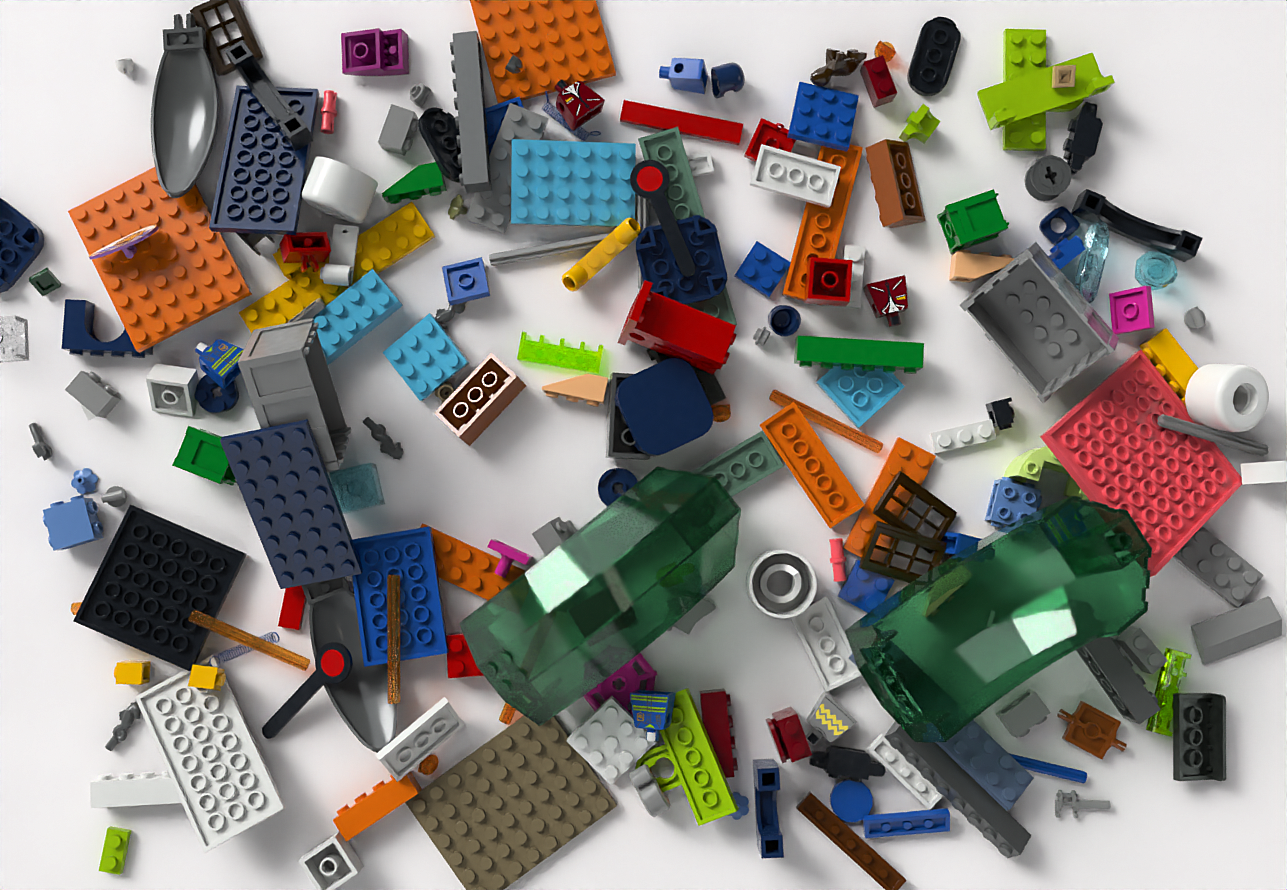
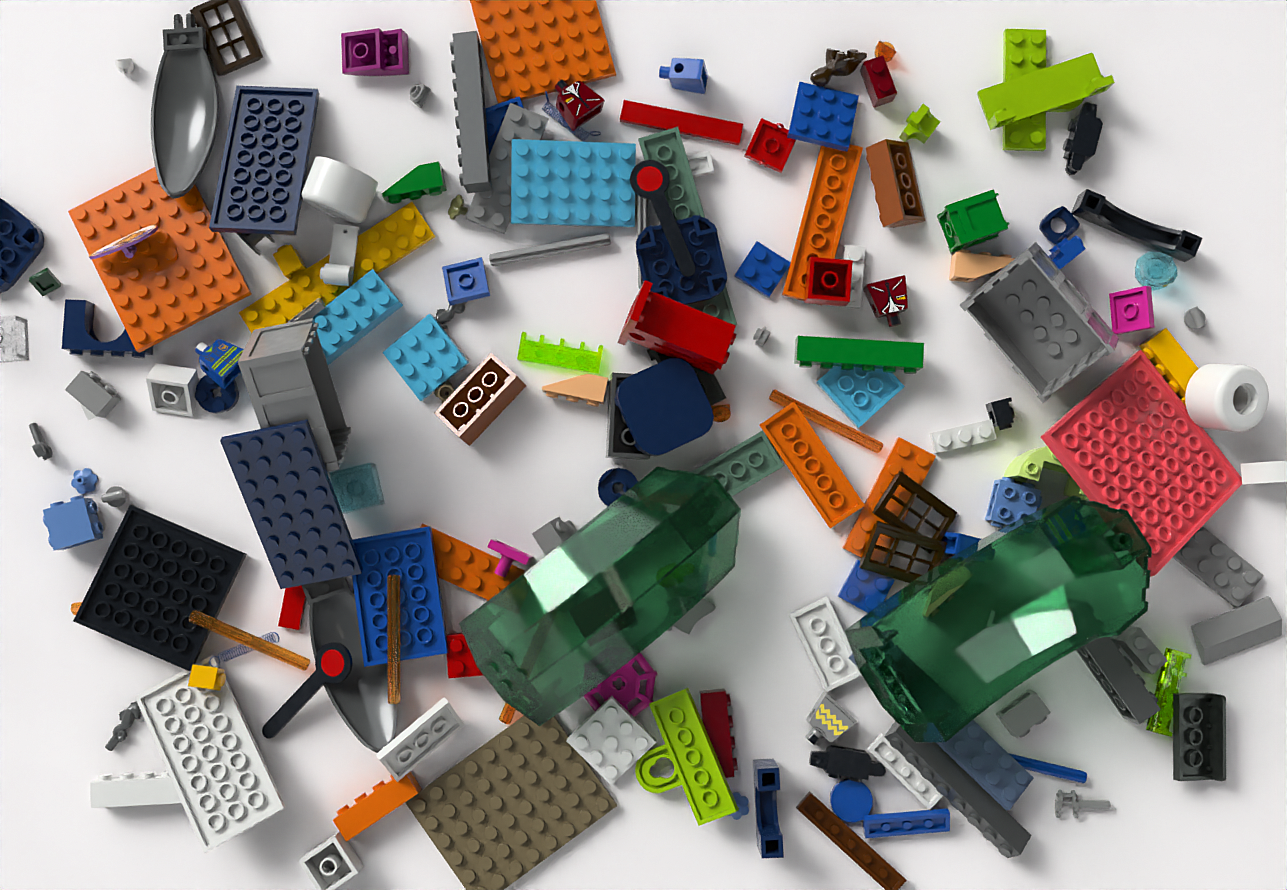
(115, 850): lime plate -> none
(132, 672): yellow brick -> none
(204, 456): green container -> none
(273, 103): black arch -> none
(305, 248): red brick -> none
(328, 112): coral pin -> none
(387, 445): dark grey animal -> none
(398, 130): light grey brick -> none
(428, 765): clear orange plate -> none
(440, 136): black tile -> none
(513, 64): dark grey hinge -> none
(601, 254): yellow plate -> none
(649, 790): light grey animal -> none
(652, 711): blue torso -> none
(729, 77): dark blue helmet -> none
(784, 315): dark blue helmet -> none
(788, 735): dark red brick -> none
(795, 176): white plate -> none
(801, 591): white piece -> none
(838, 559): coral pin -> none
(933, 56): black tile -> none
(1049, 167): dark grey piece -> none
(1063, 76): tan tile -> none
(1091, 730): dark orange plate -> none
(1092, 260): clear light blue tile -> none
(1212, 435): light grey axle -> none

